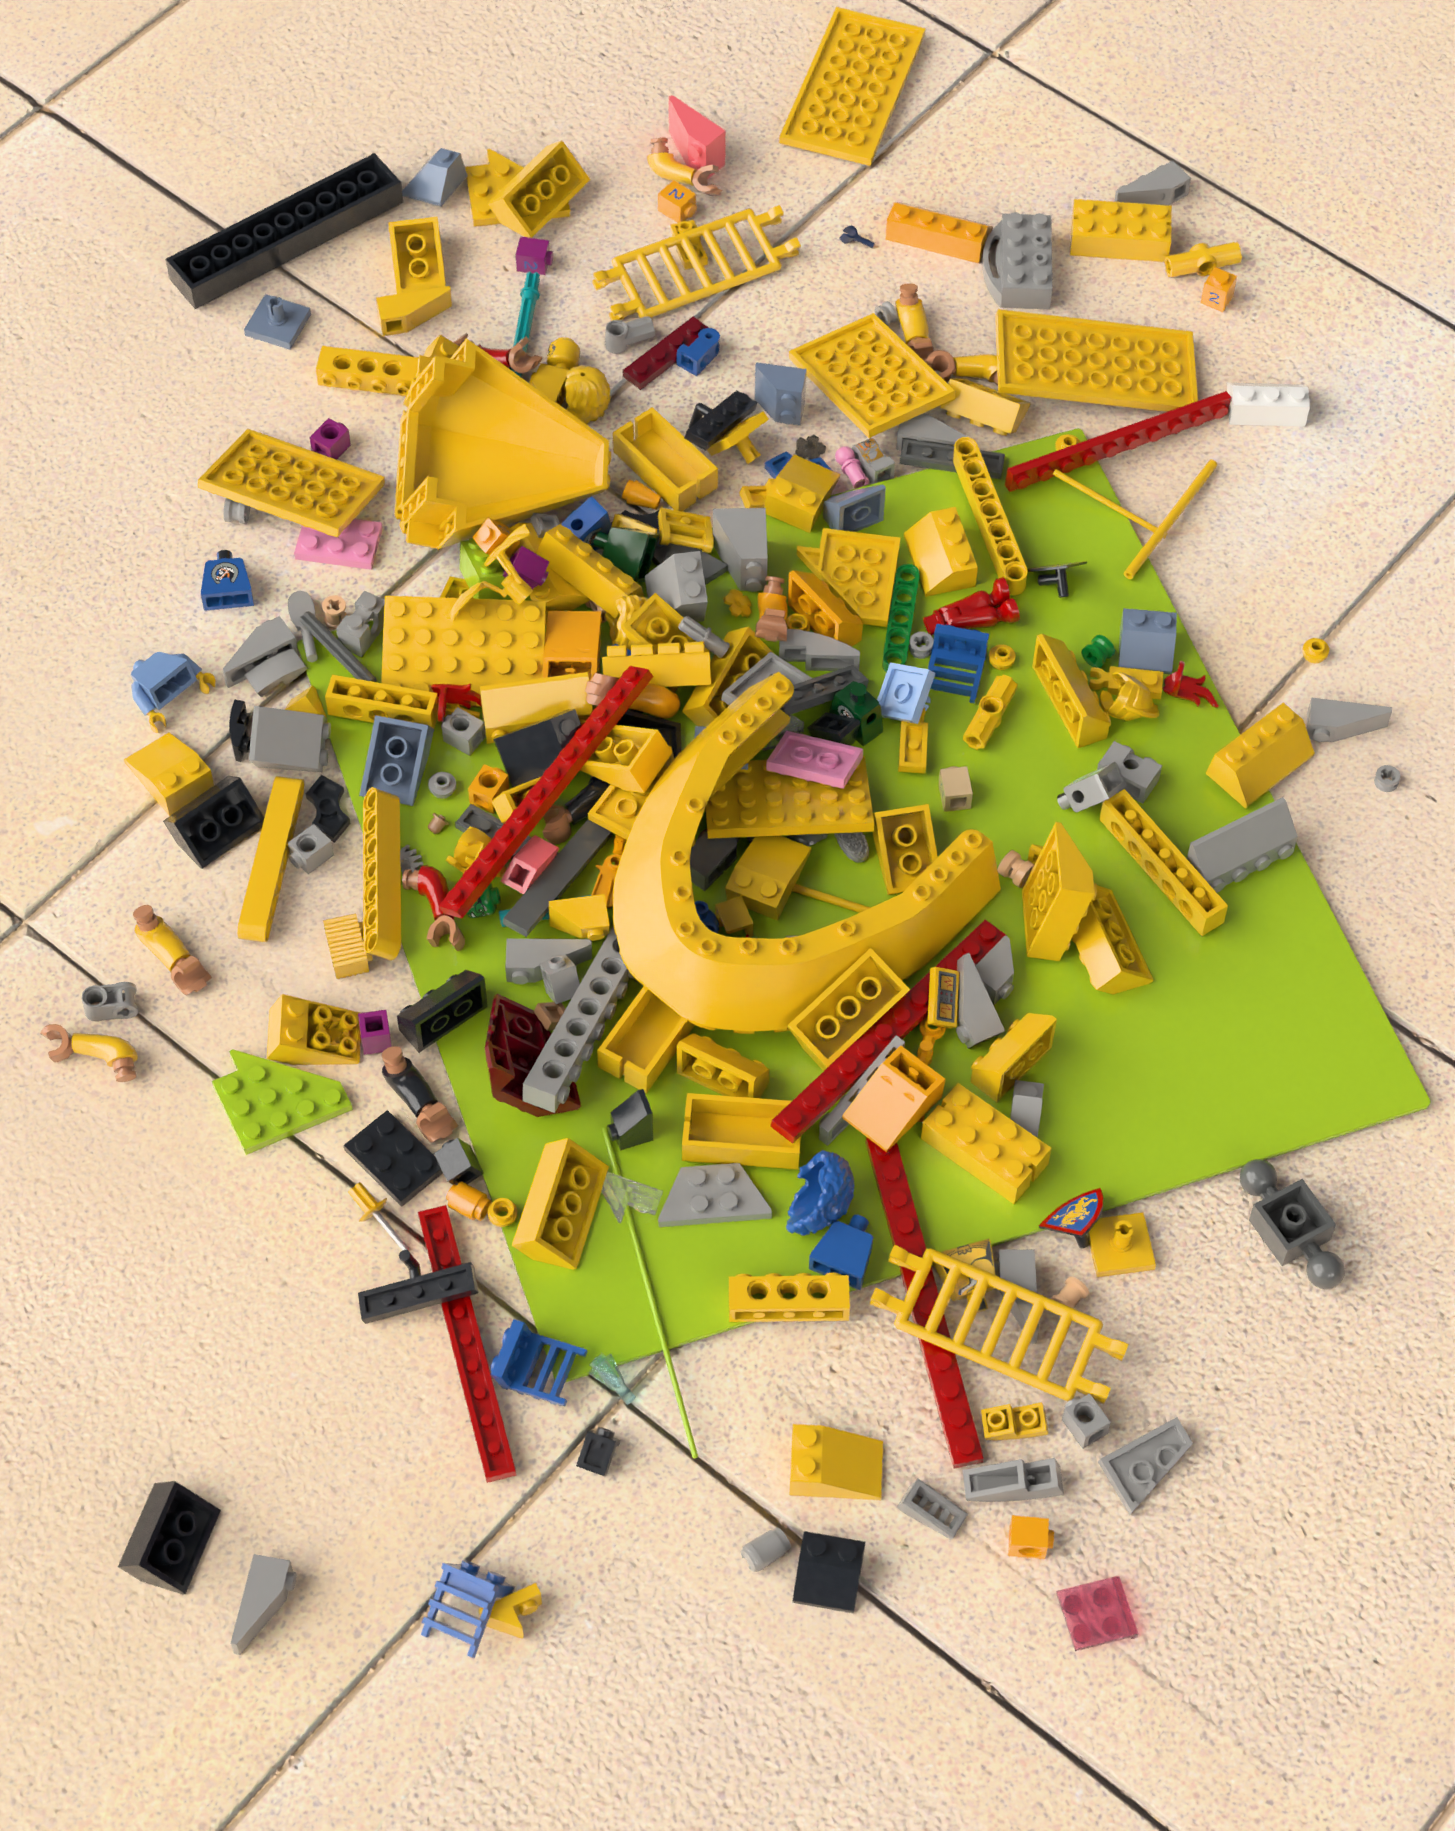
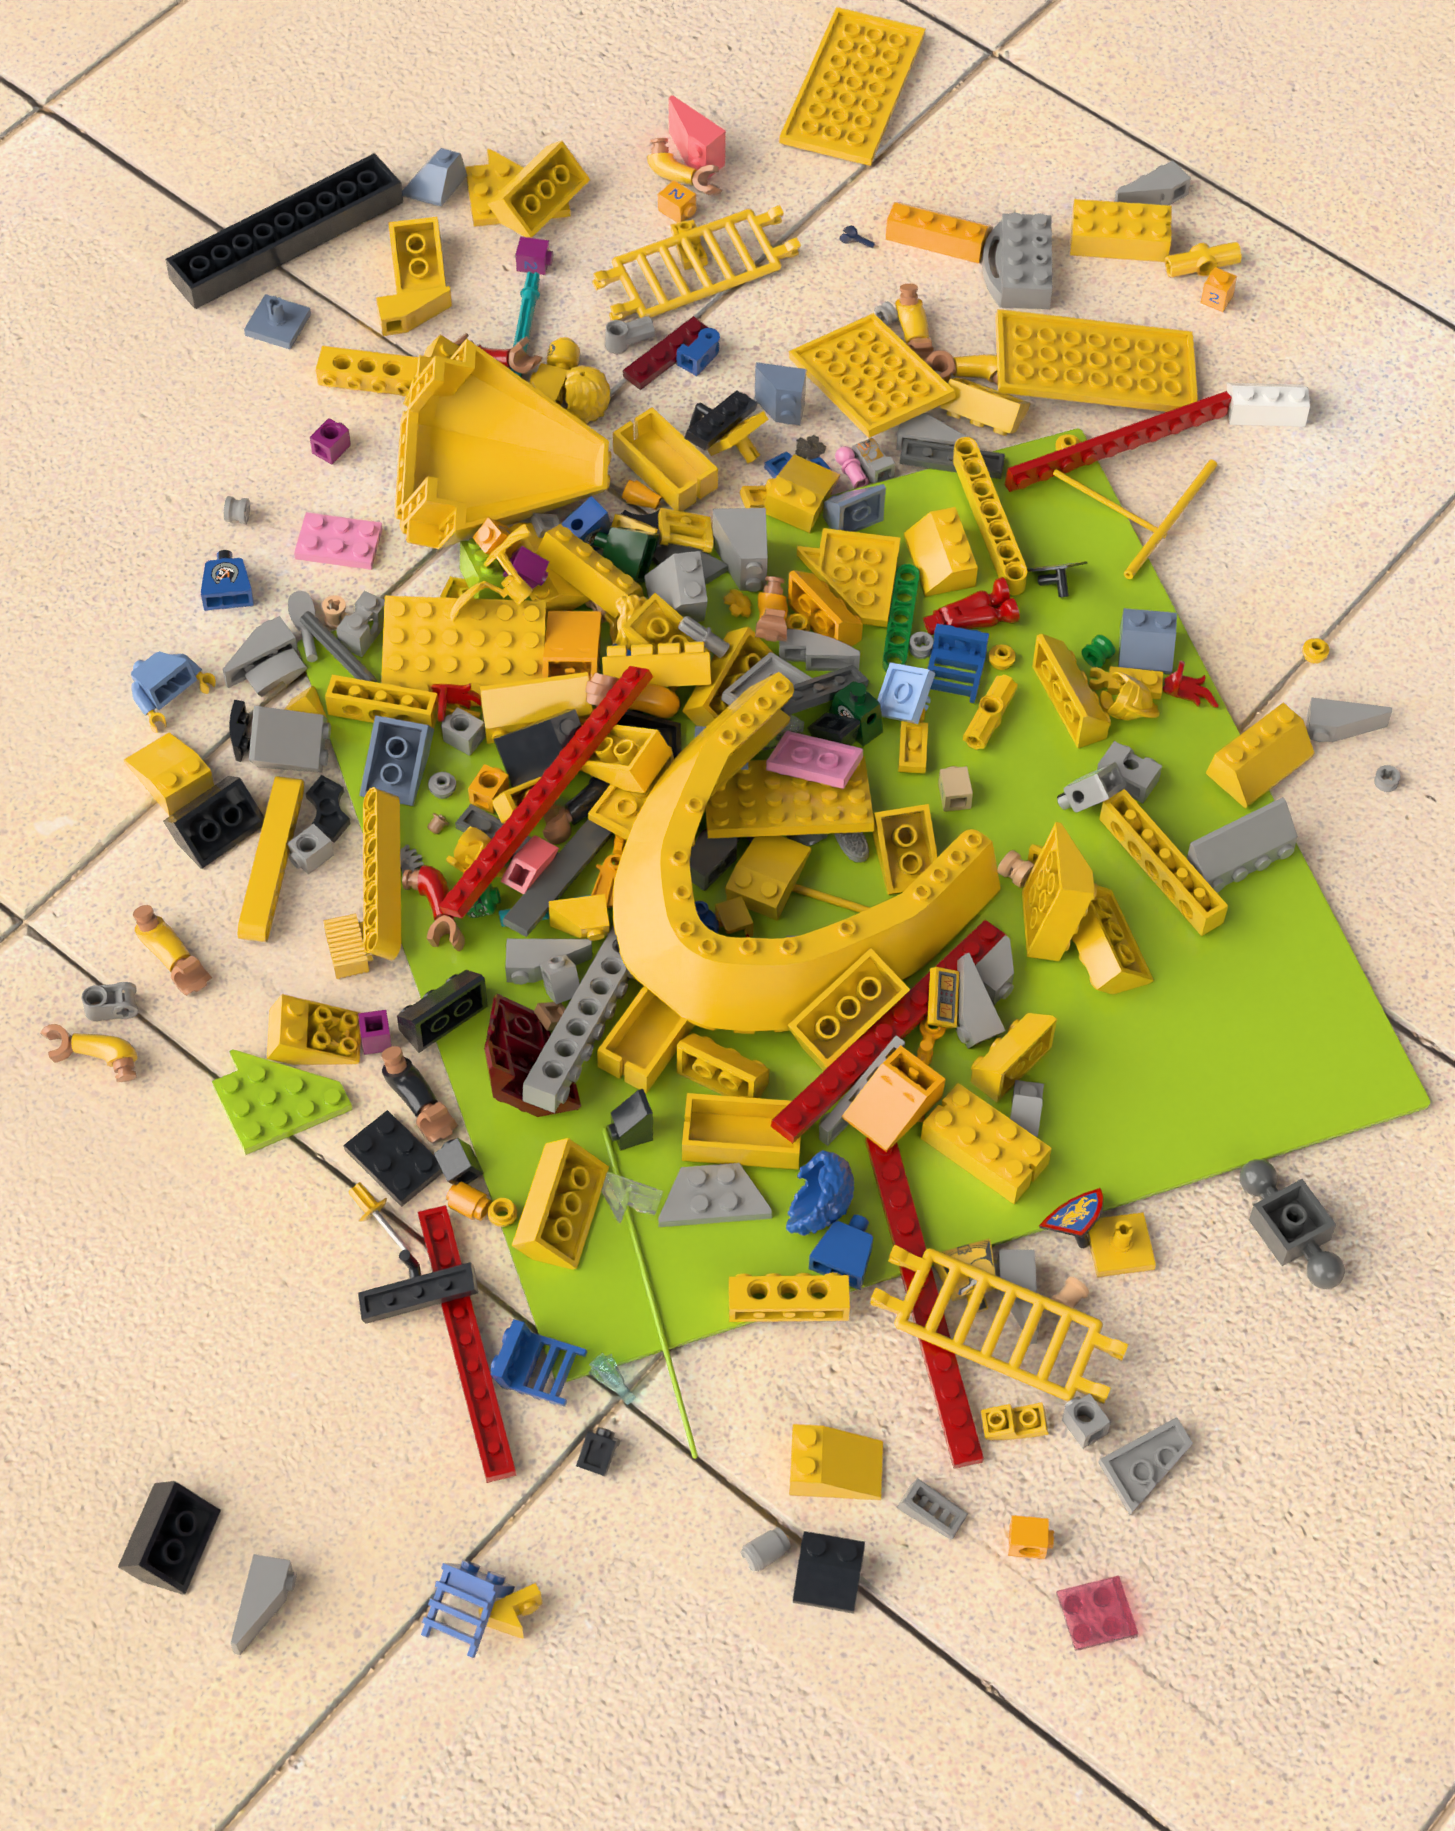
(291, 482): yellow plate -> none
(1013, 1481): light grey slope -> none

